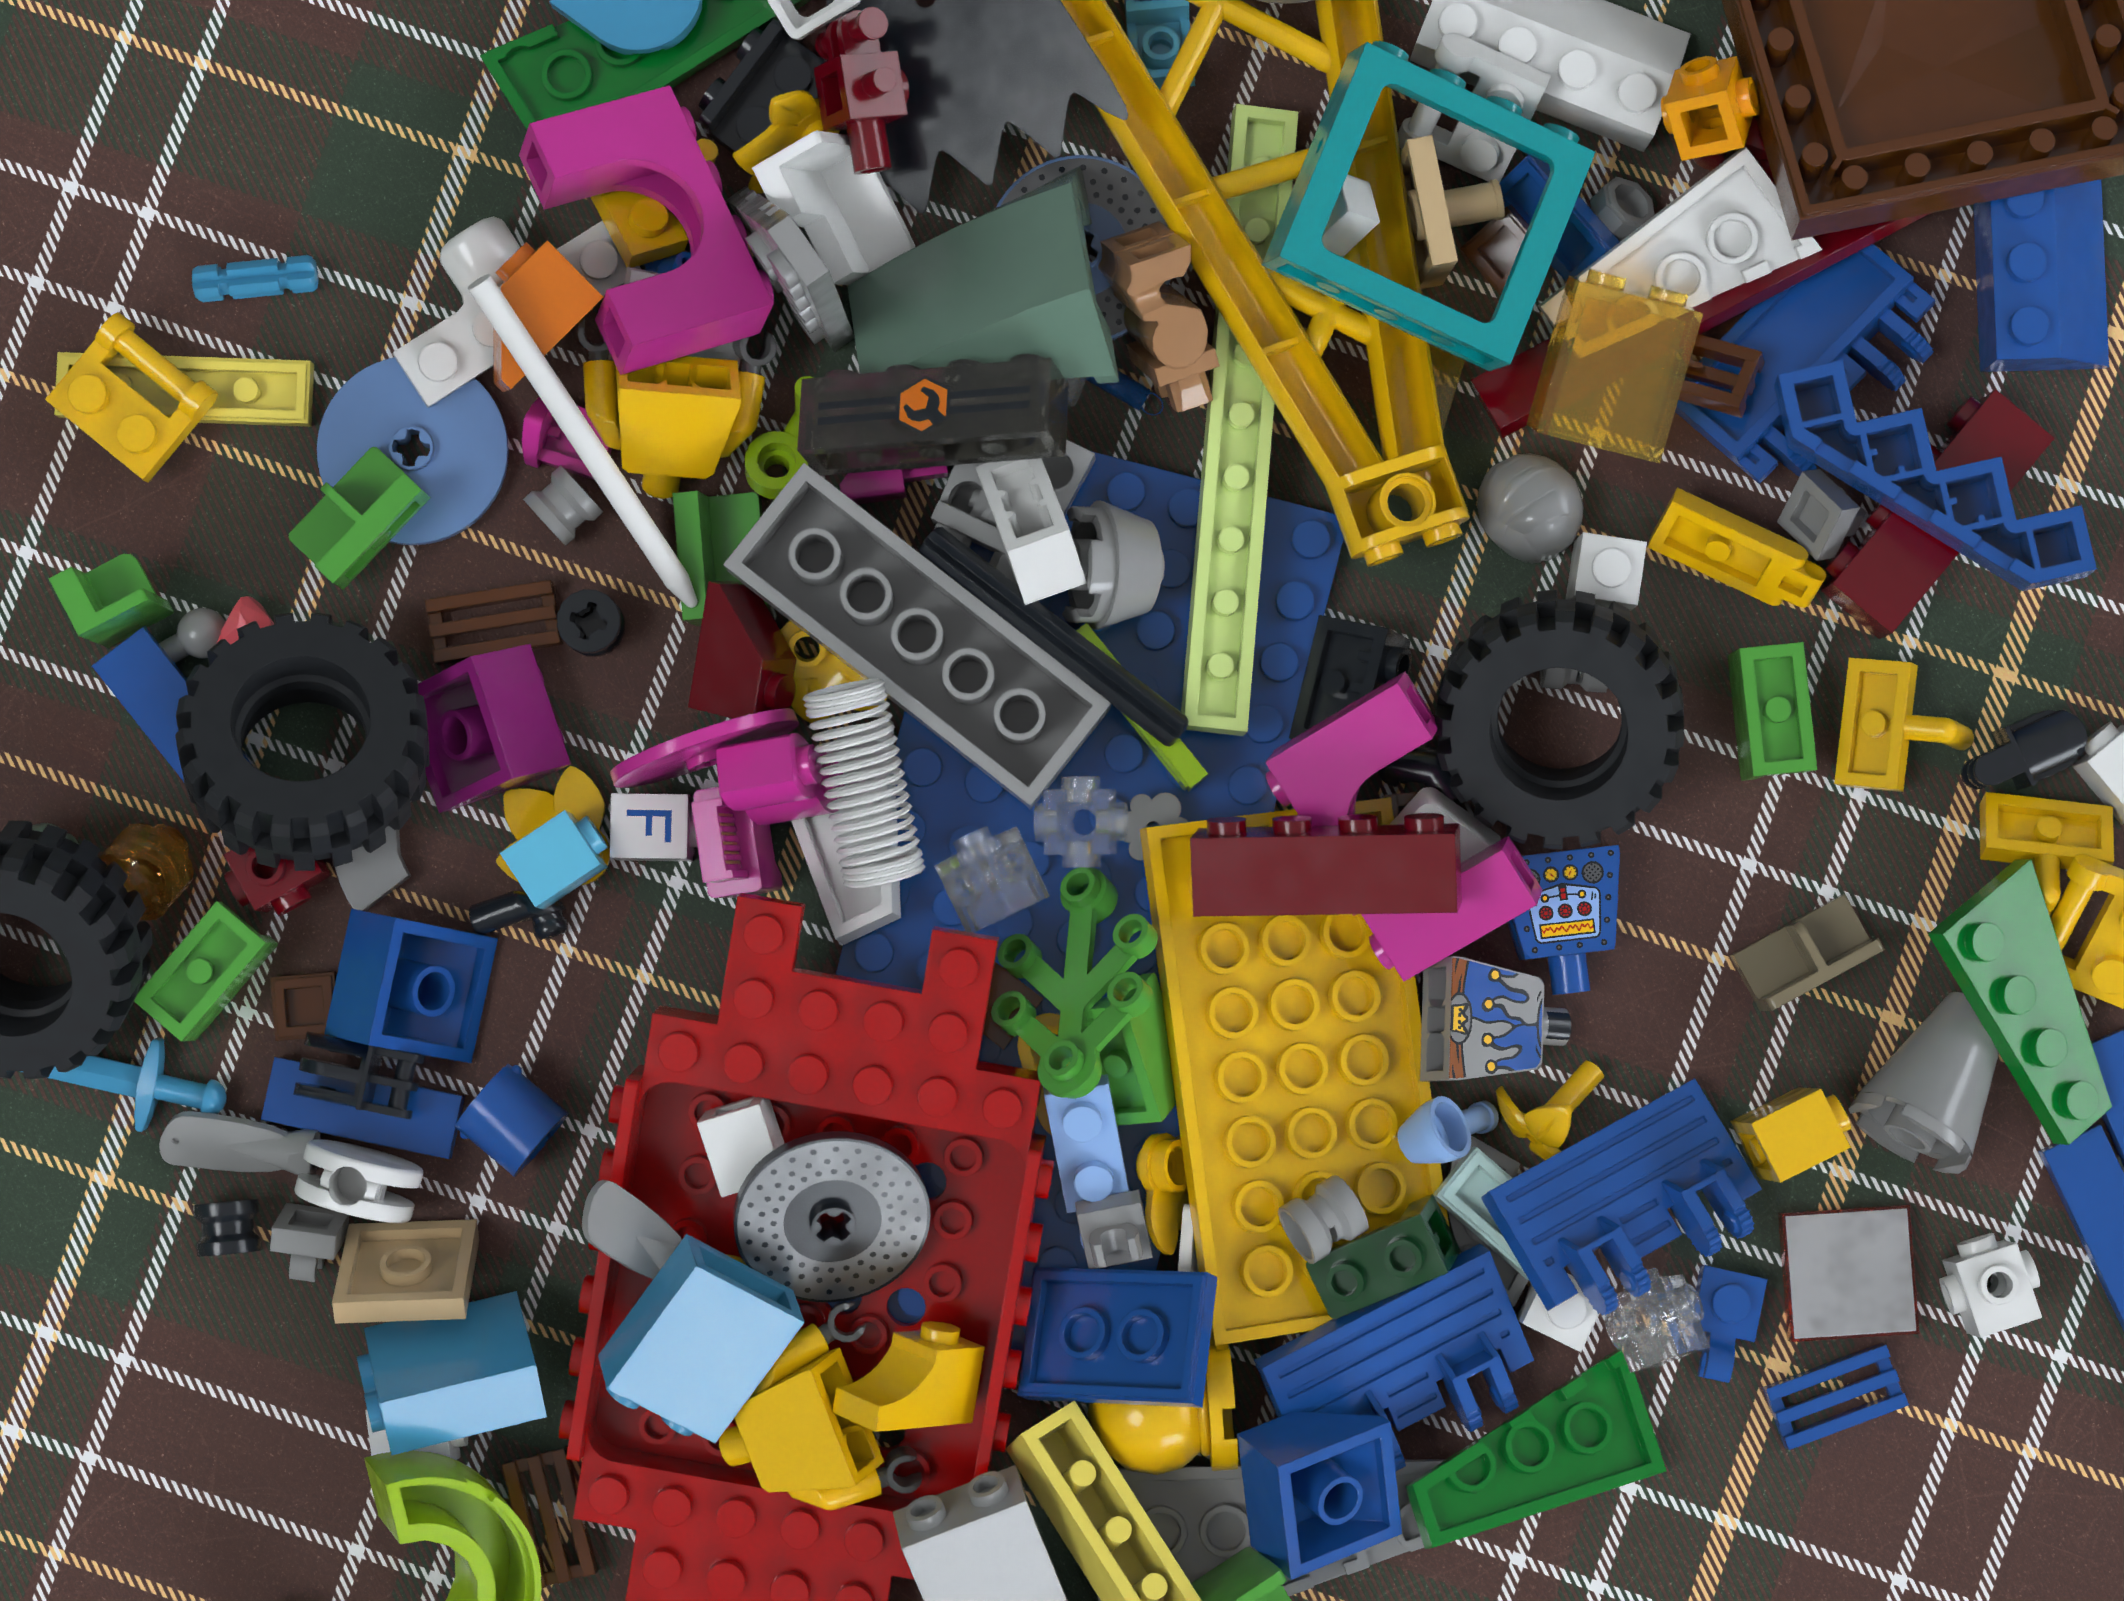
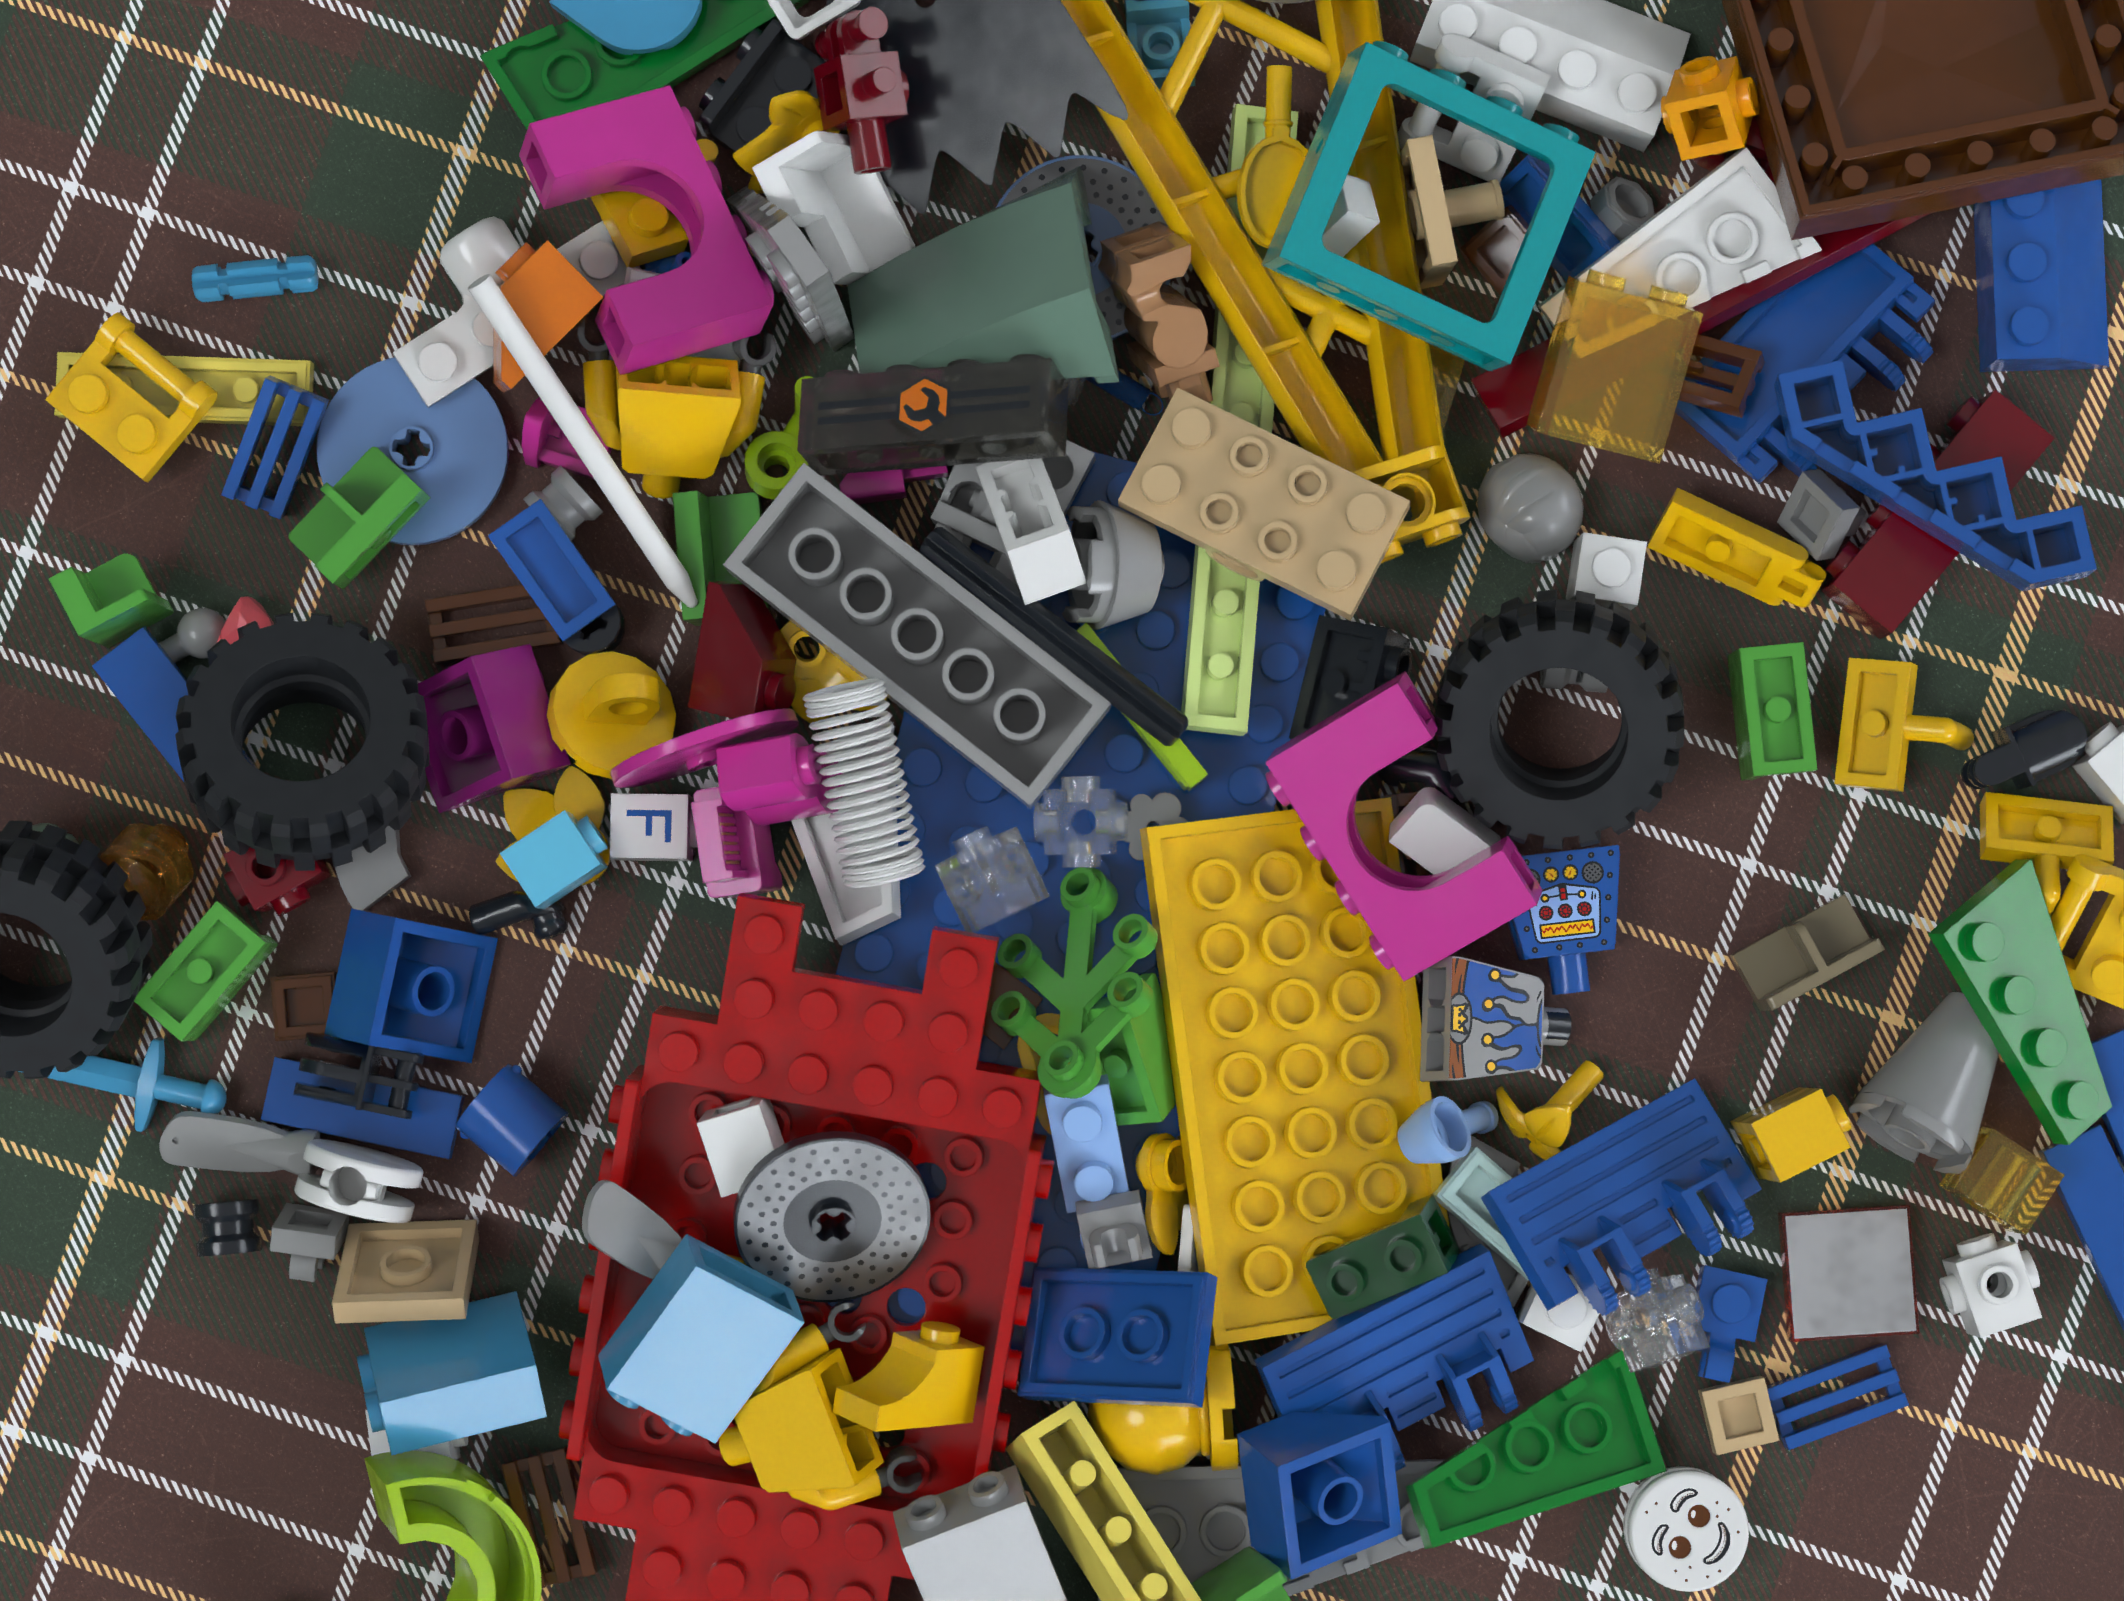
(255, 496): none -> blue tile
(552, 570): none -> blue tile
(609, 711): none -> yellow tile
(1263, 504): none -> tan plate
(1272, 163): none -> yellow piece
(1323, 1219): light grey wheel -> none
(1326, 868): dark red brick -> none
(1686, 1529): none -> white head
(1738, 1415): none -> tan plate
(2004, 1182): none -> clear yellow piece

